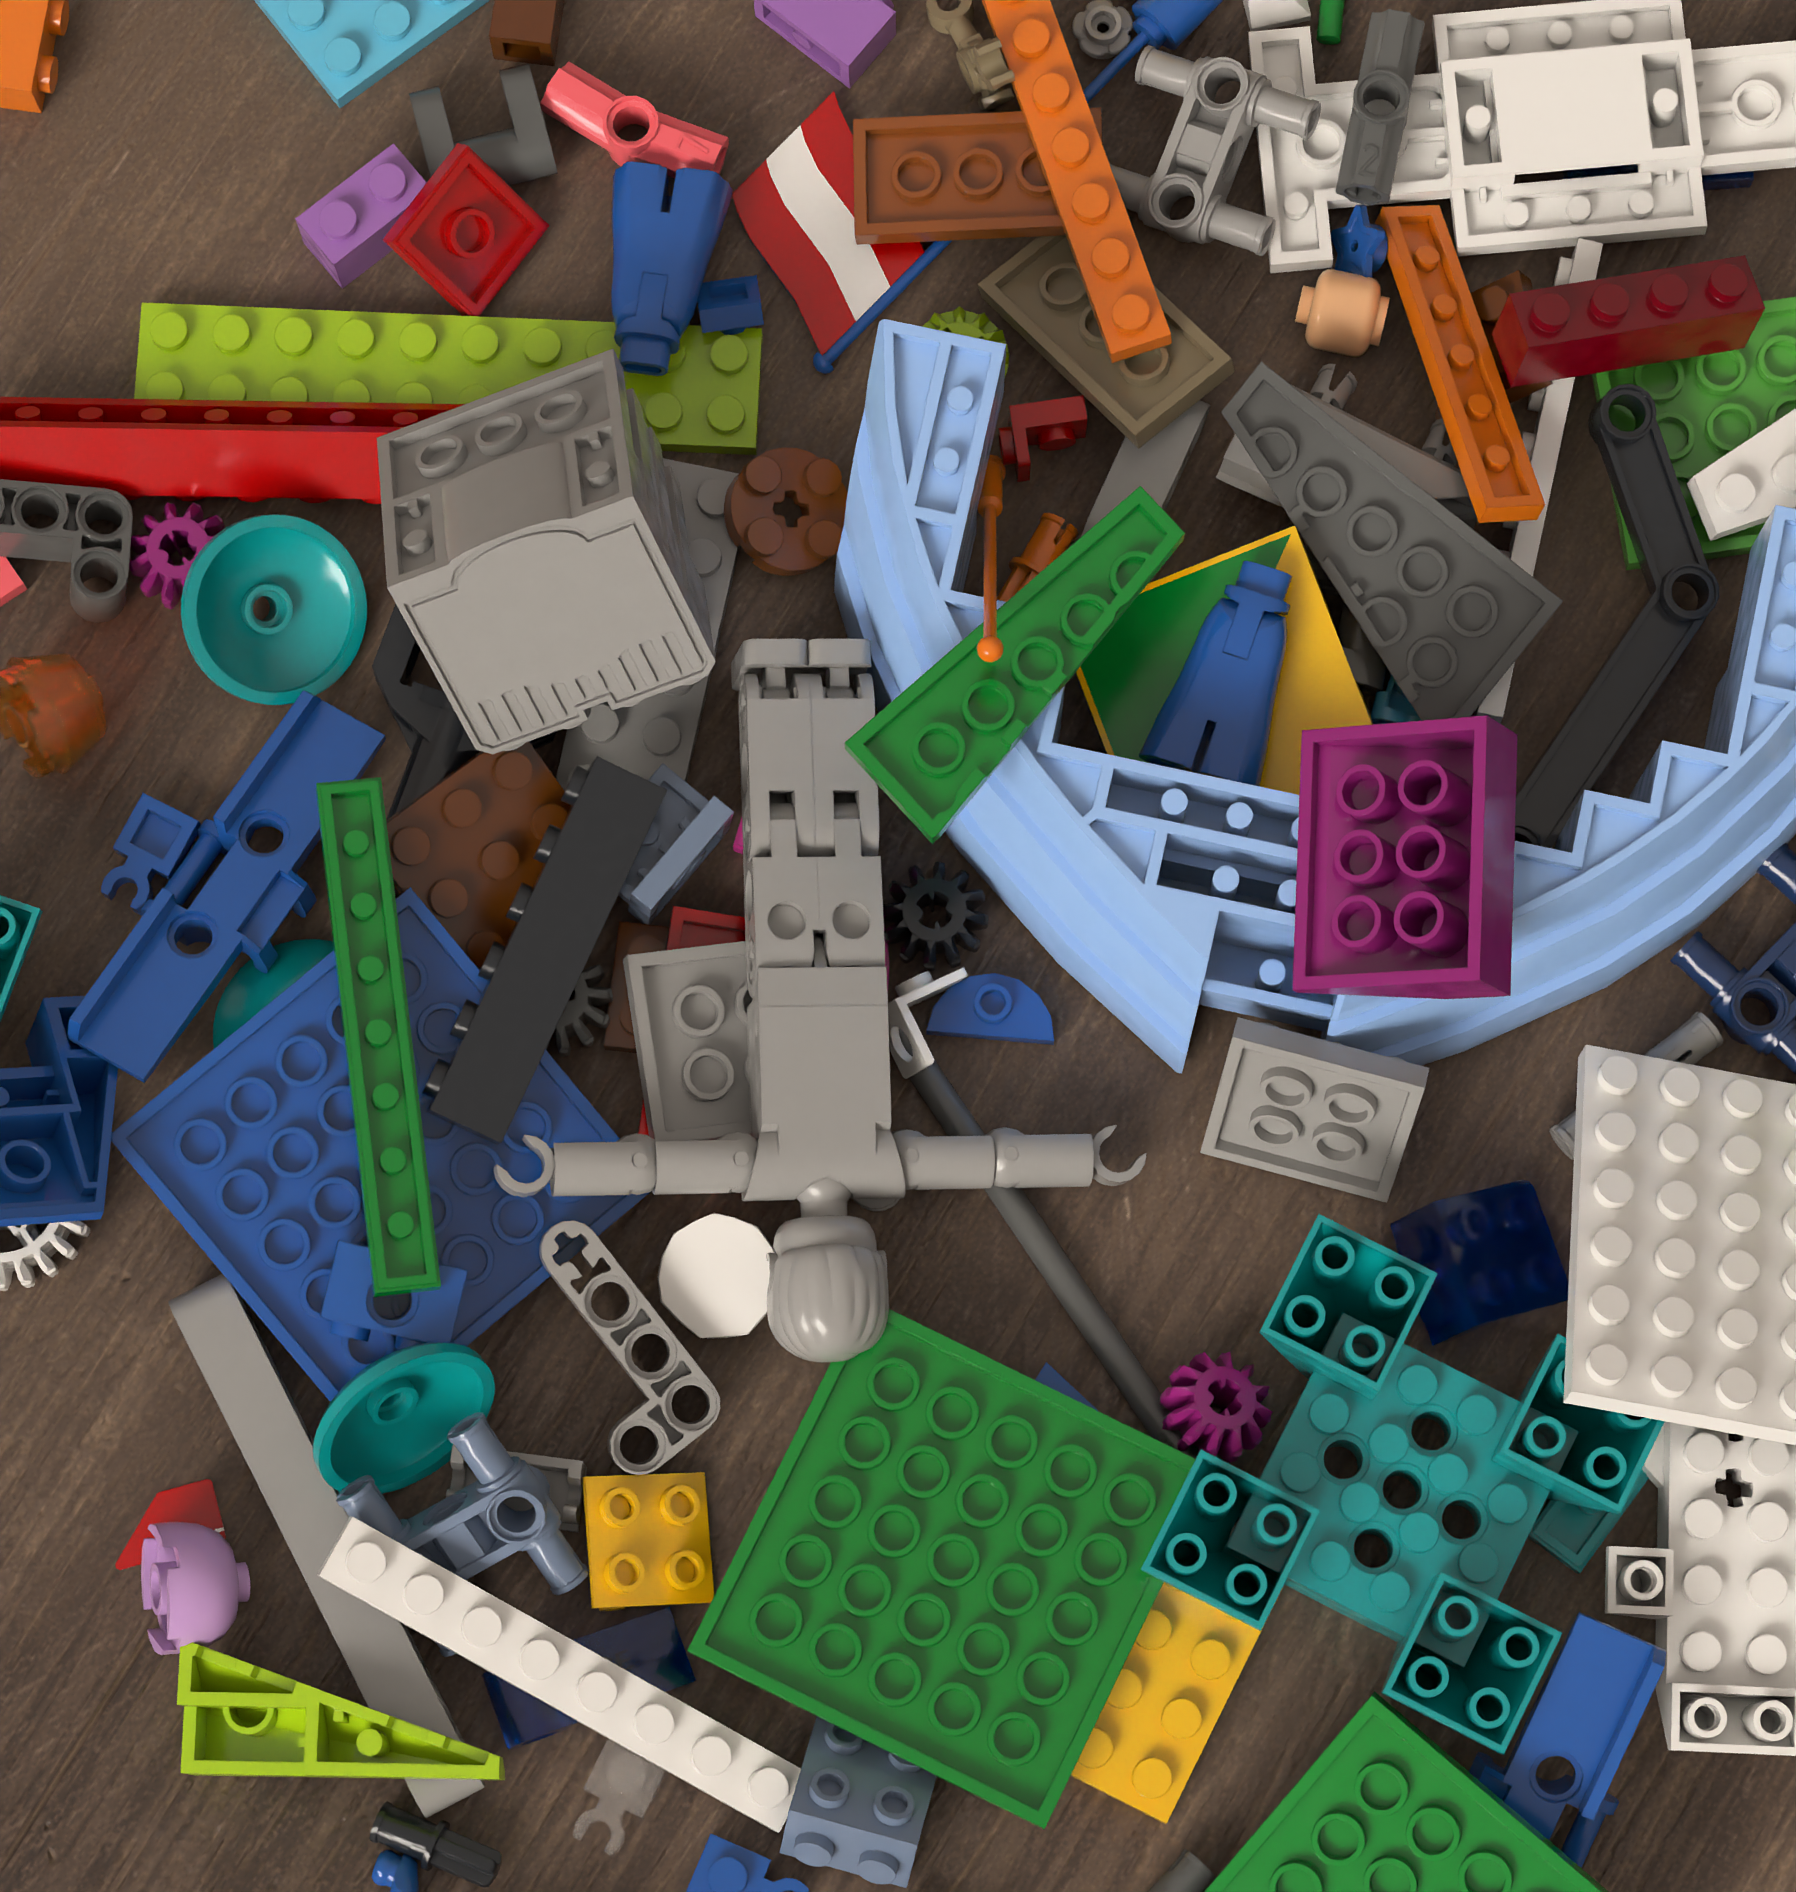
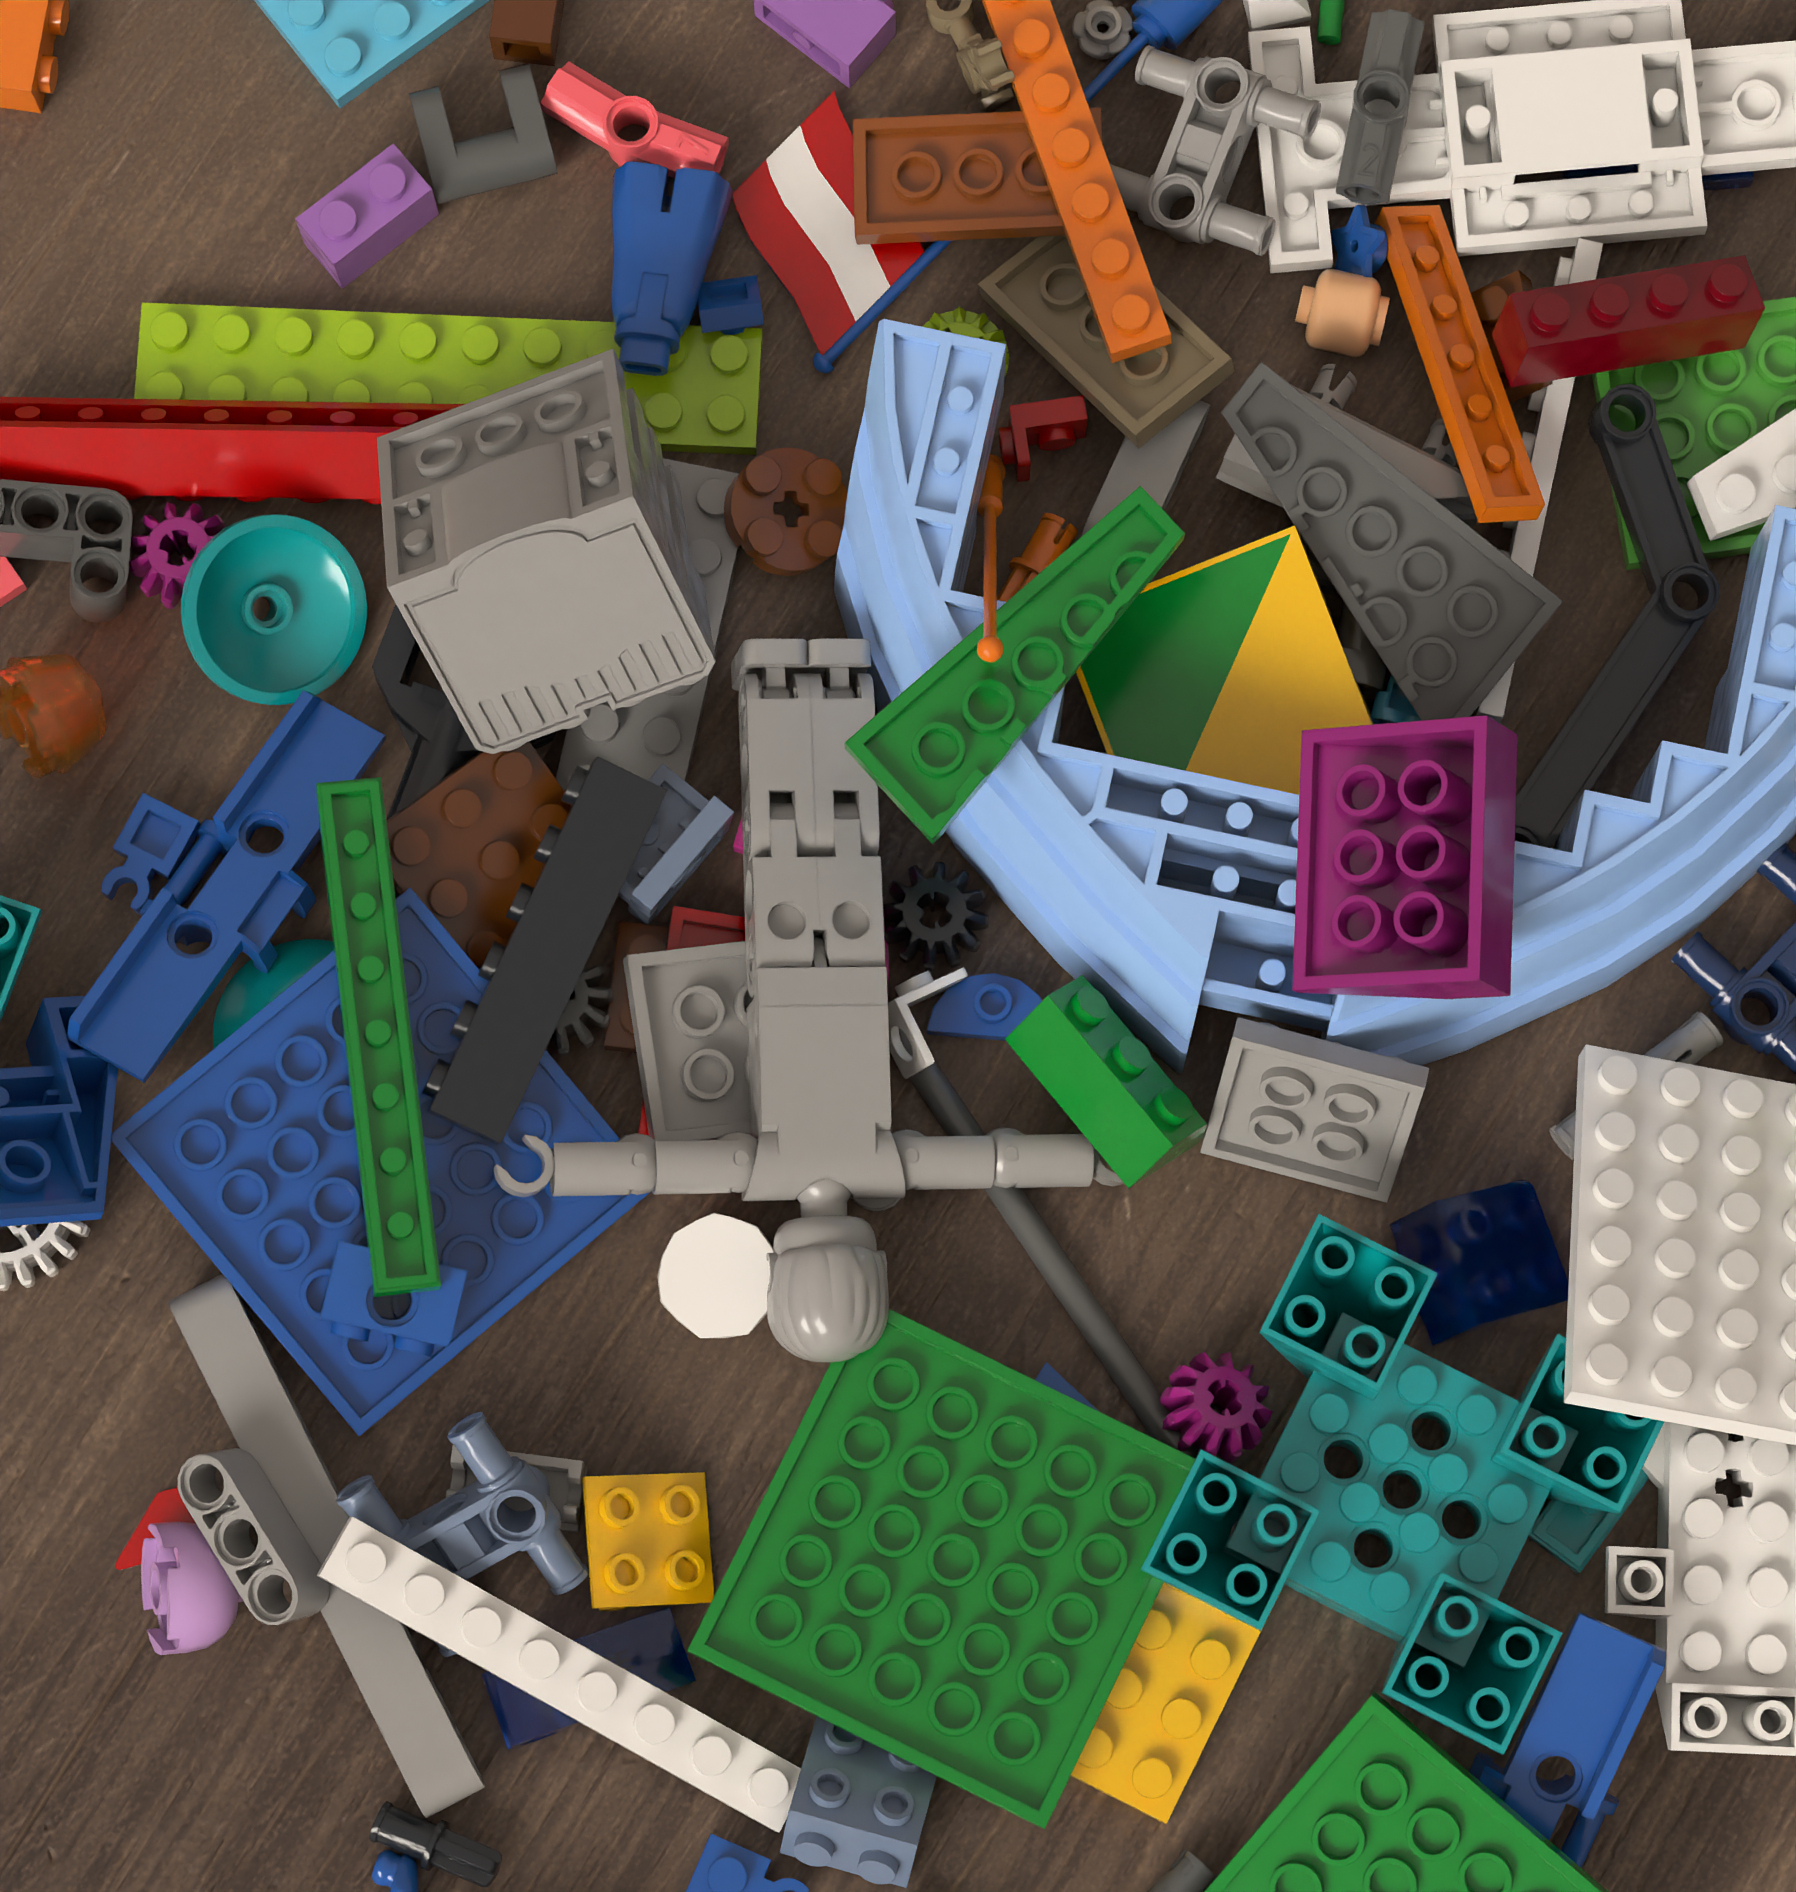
(225, 1524): none -> light grey beam
(273, 1726): lime wedge -> none
(399, 1413): teal dish -> none
(466, 231): red tile -> none
(619, 1336): light grey beam -> none
(622, 1784): clear plate -> none
(1106, 1081): none -> green slope
(1227, 689): blue piece -> none

